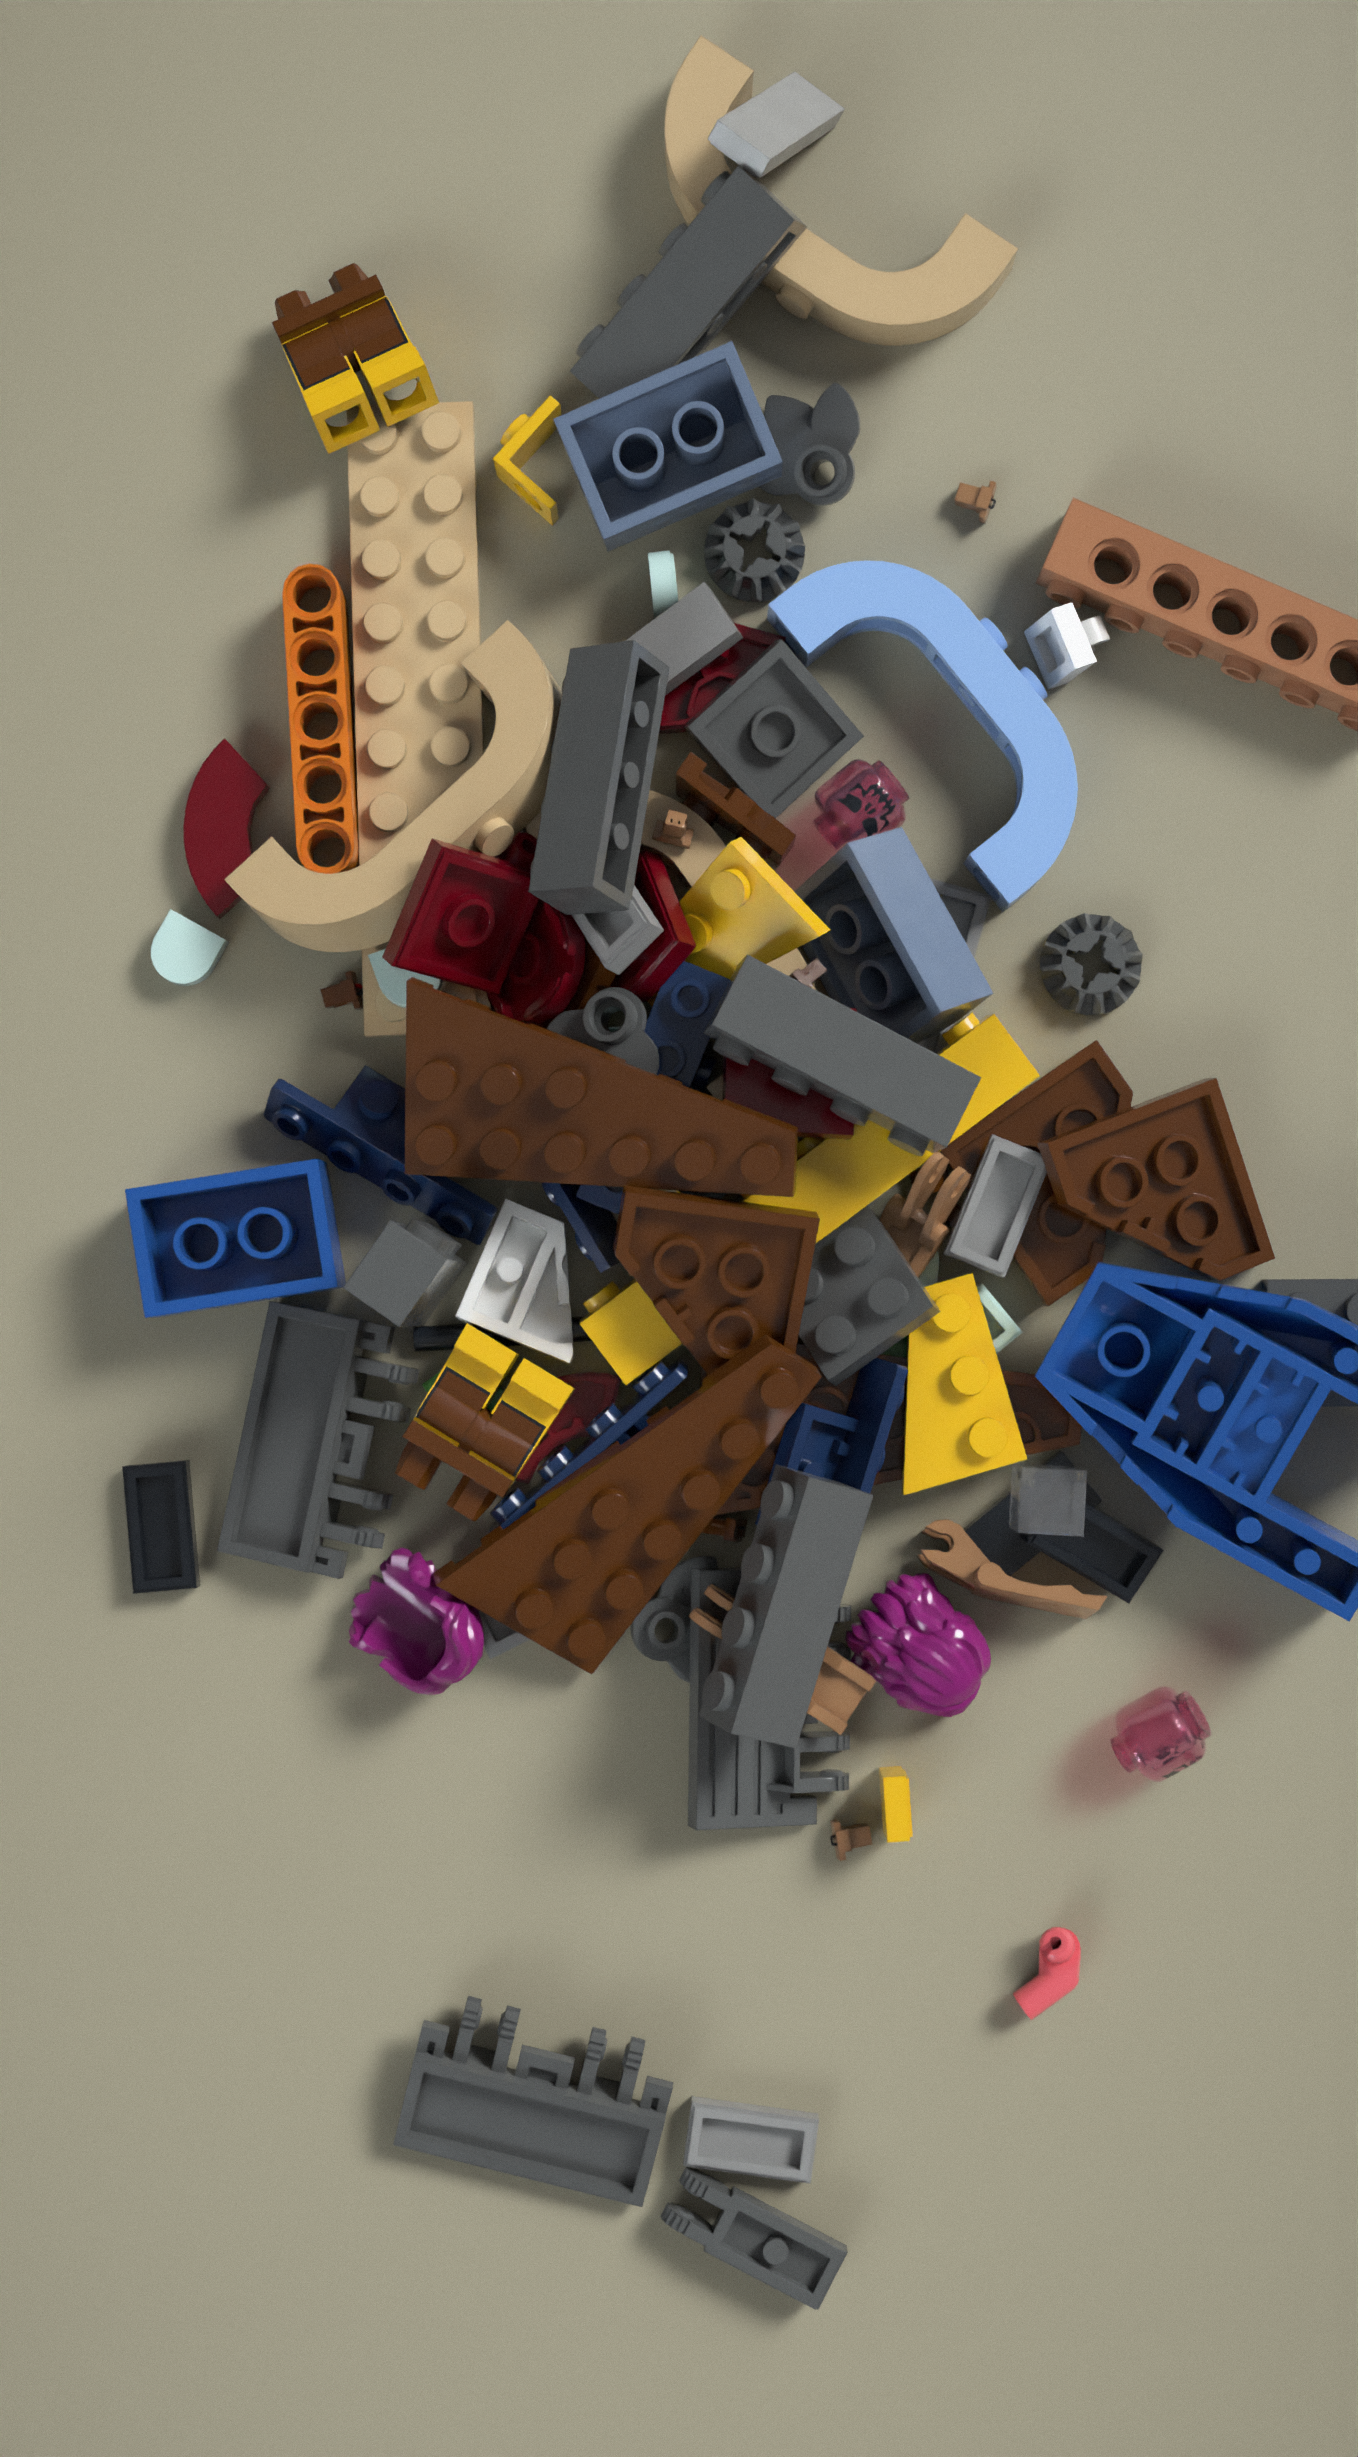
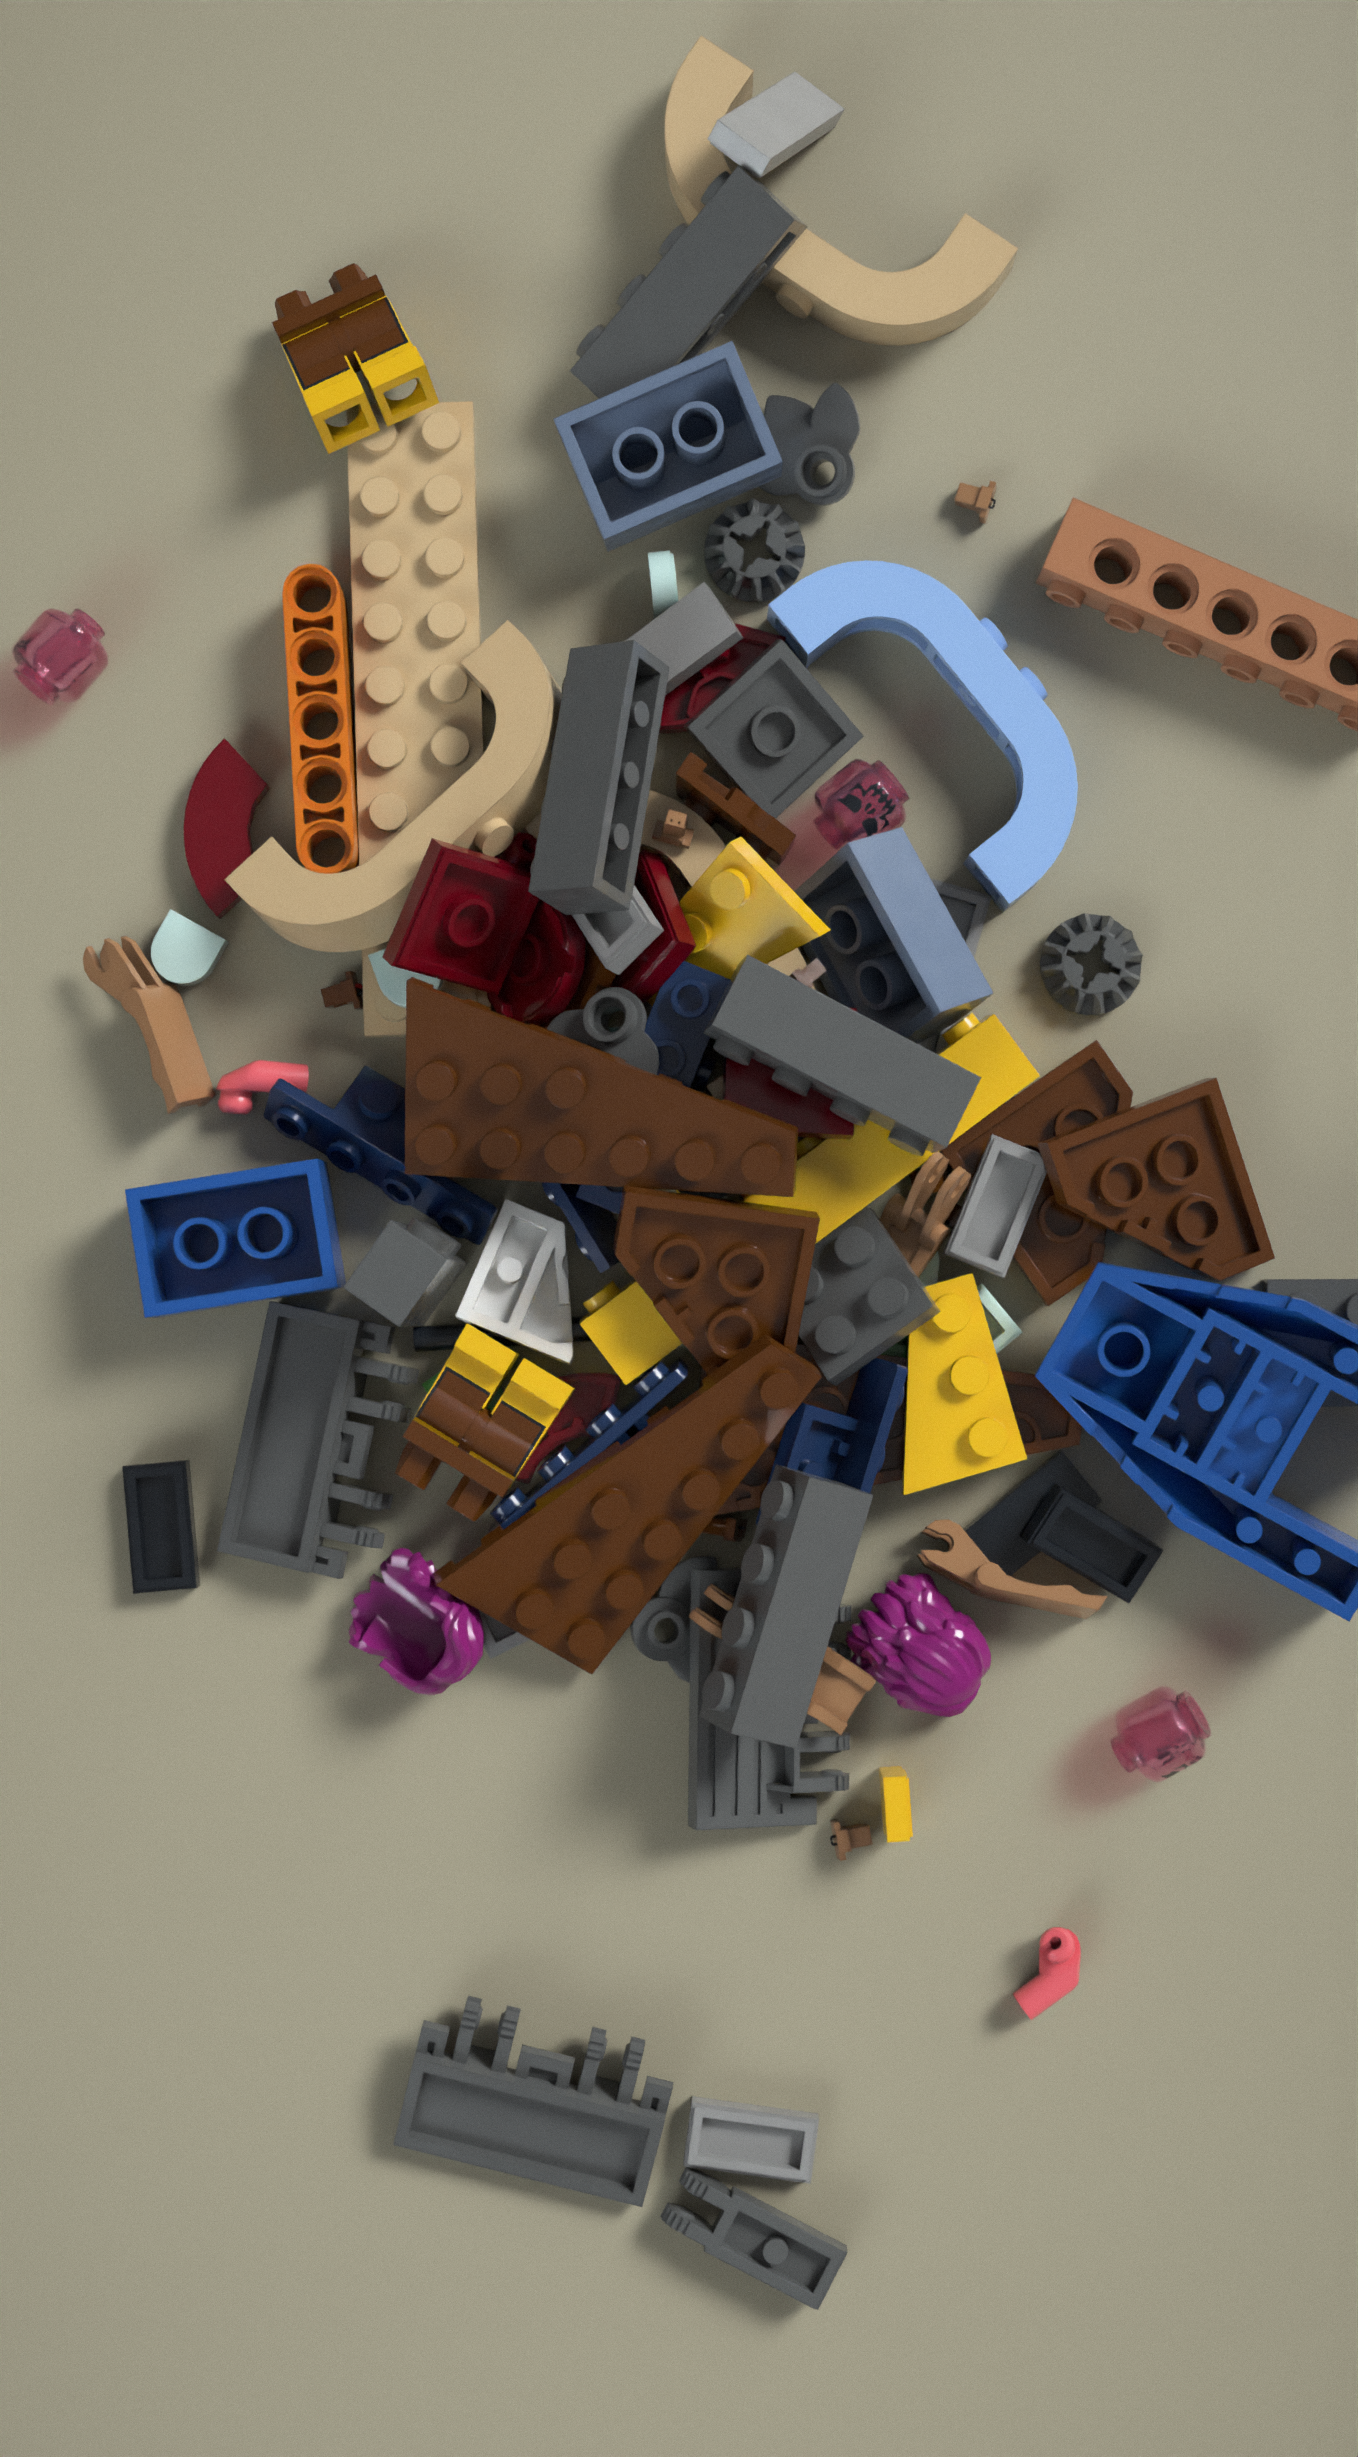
(60, 655): none -> clear pink head
(161, 1017): none -> medium nougat arm
(257, 1077): none -> coral arm
(519, 444): yellow bracket -> none
(1047, 1499): clear panel -> none
(1064, 644): white tile -> none

